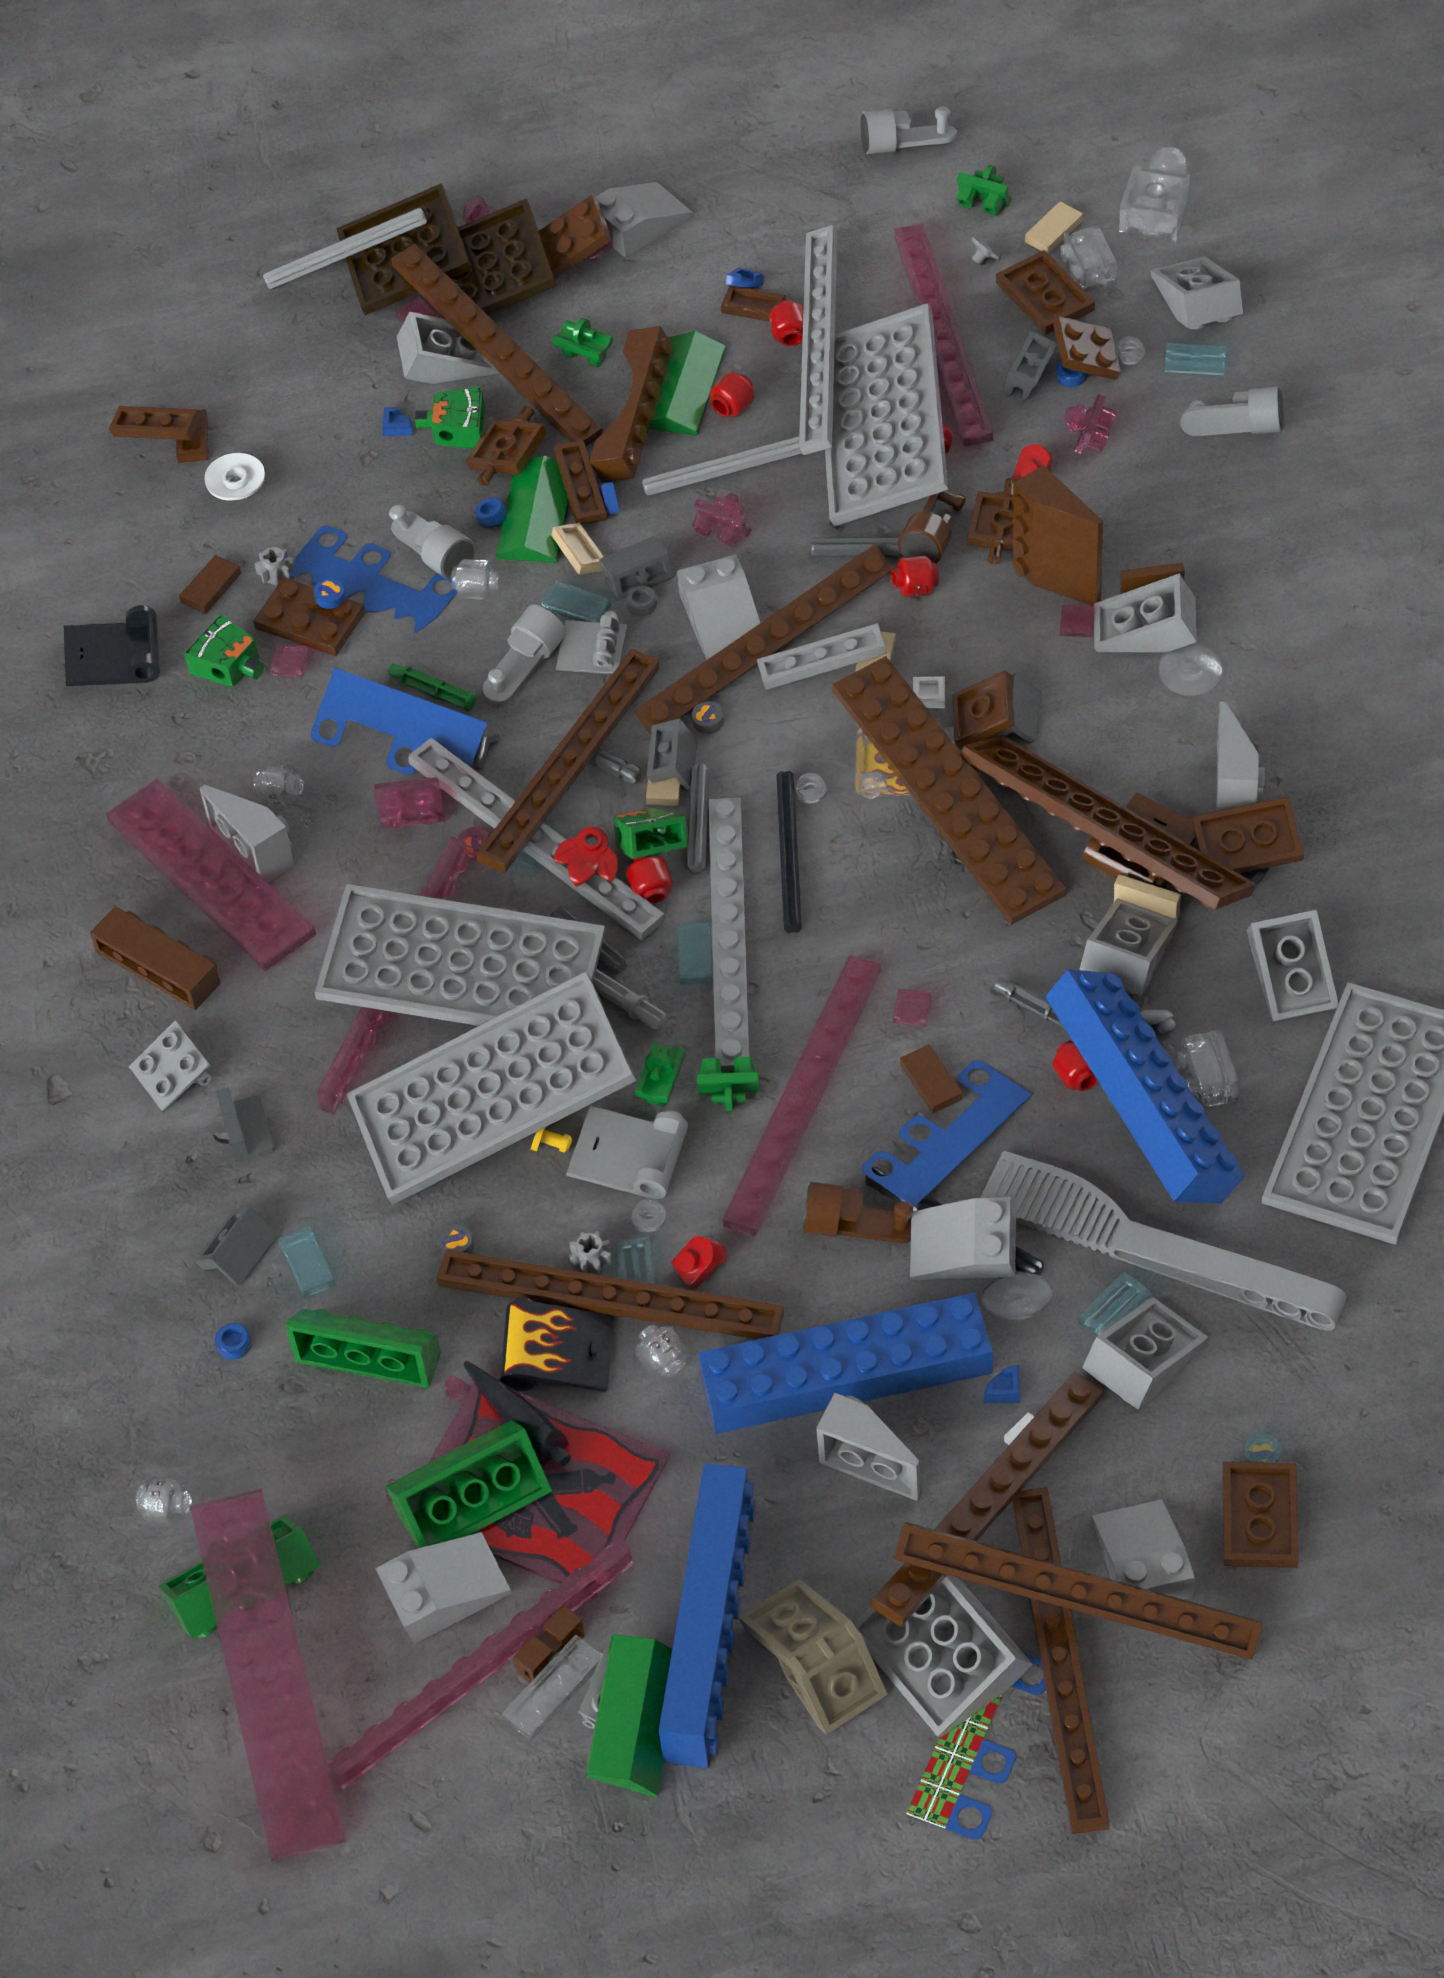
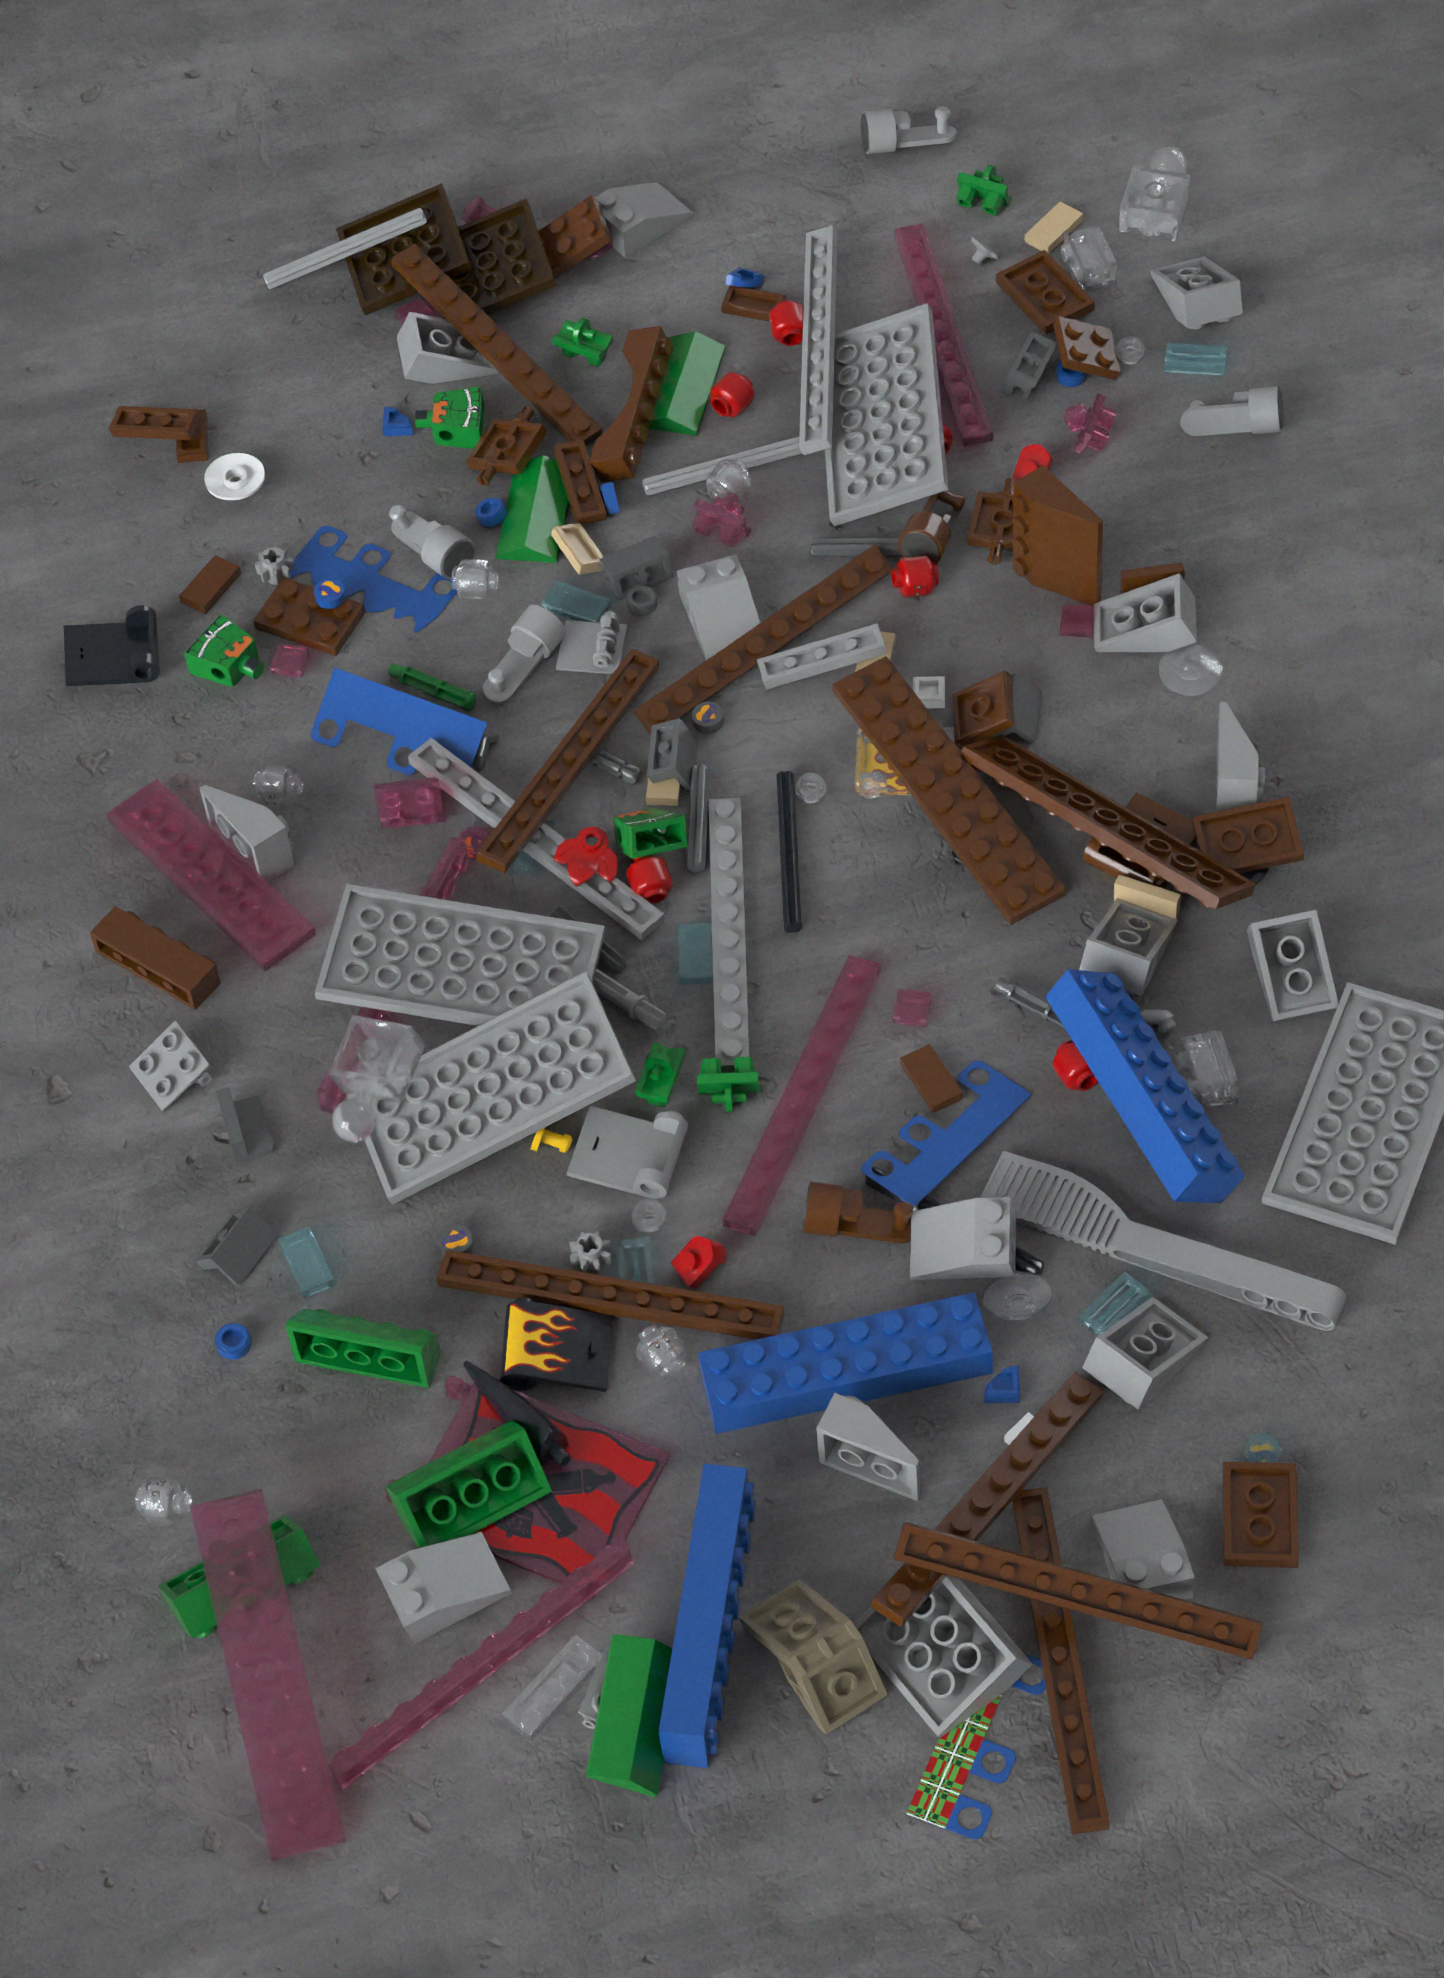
(371, 1064): none -> clear brick
(552, 1639): reddish brown piece -> none
(727, 478): none -> clear head

